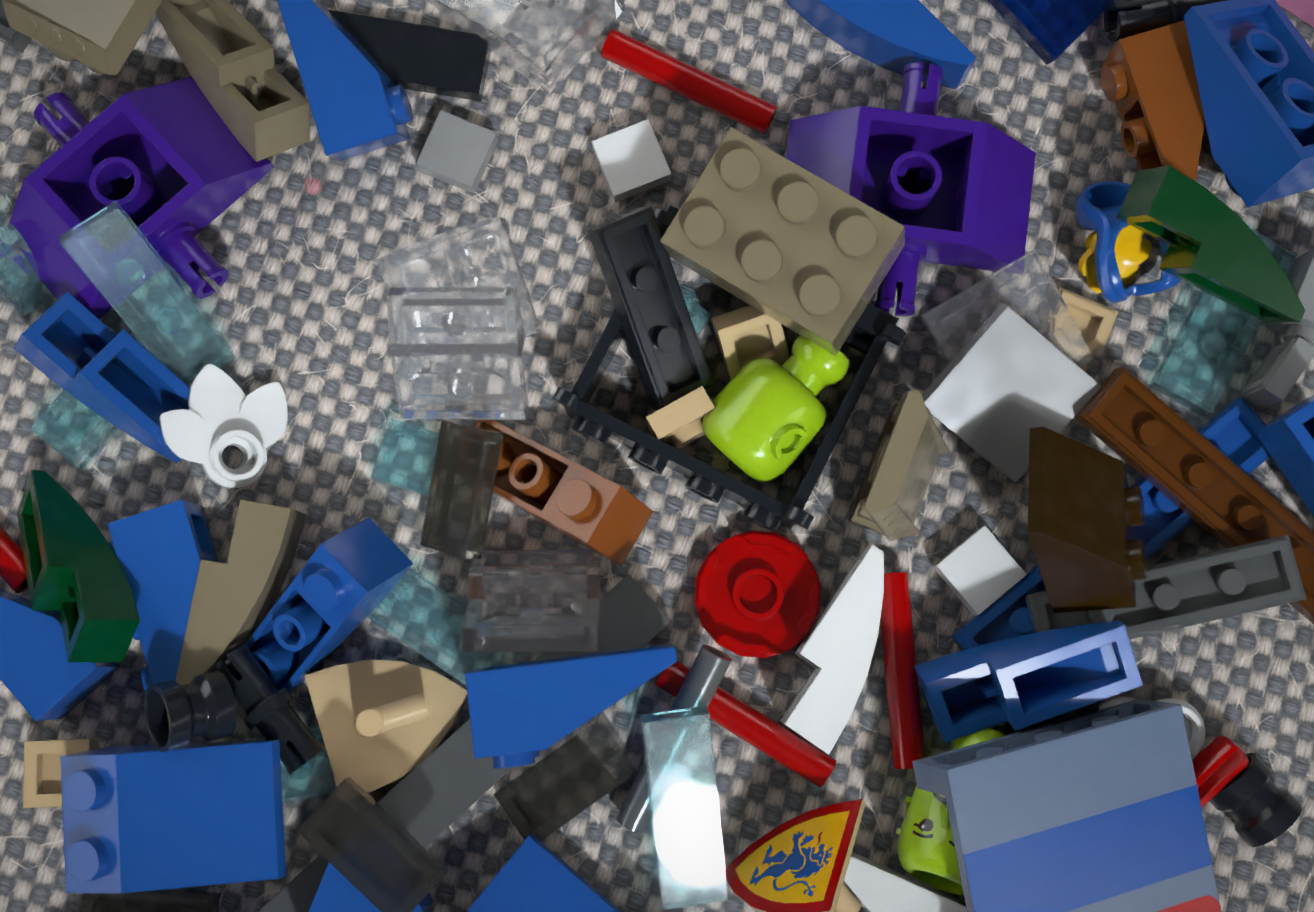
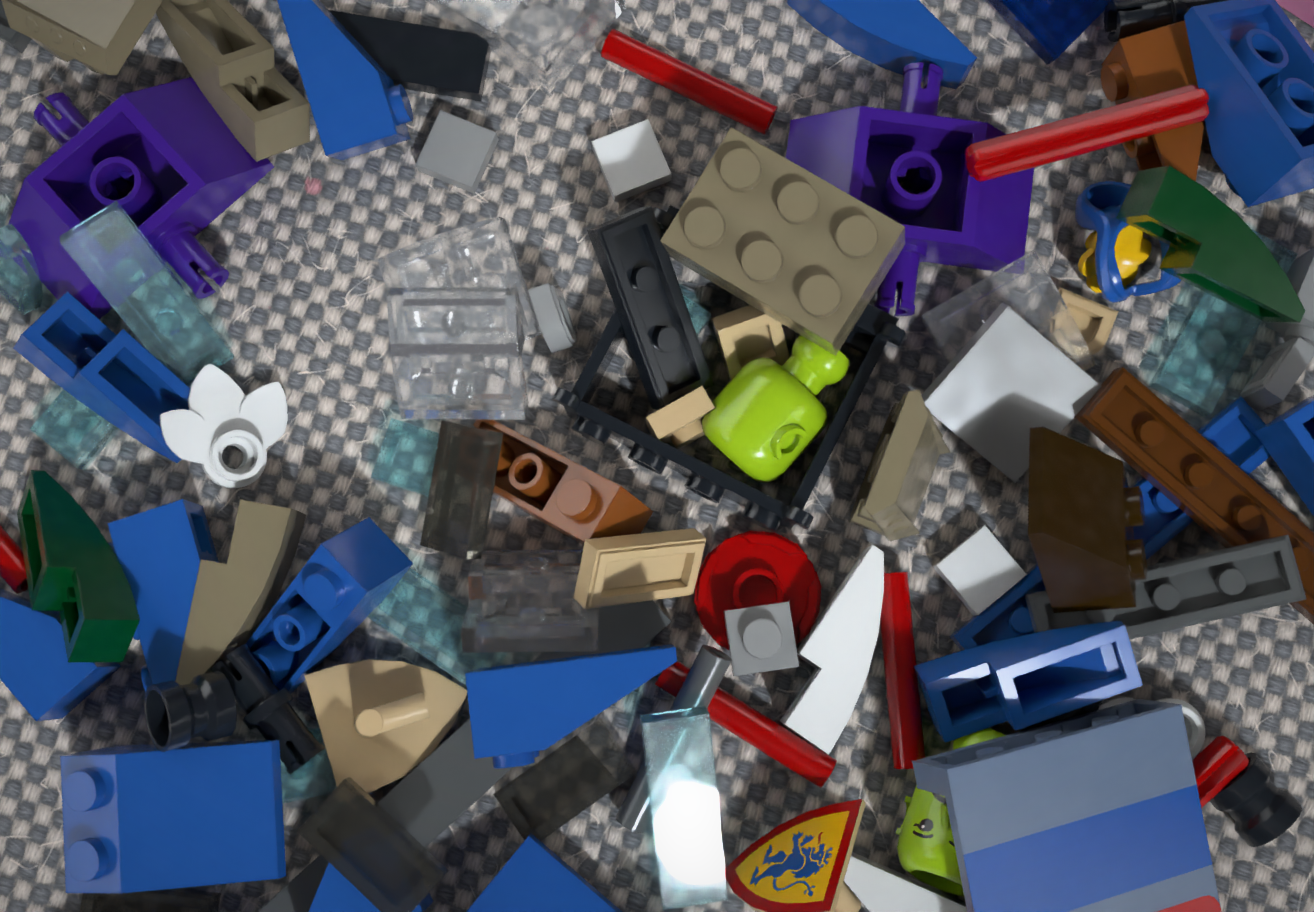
(43, 769): tan plate -> none
(553, 317): none -> light grey tile
(639, 567): none -> tan tile
(761, 638): none -> light grey plate
(1086, 132): none -> red axle

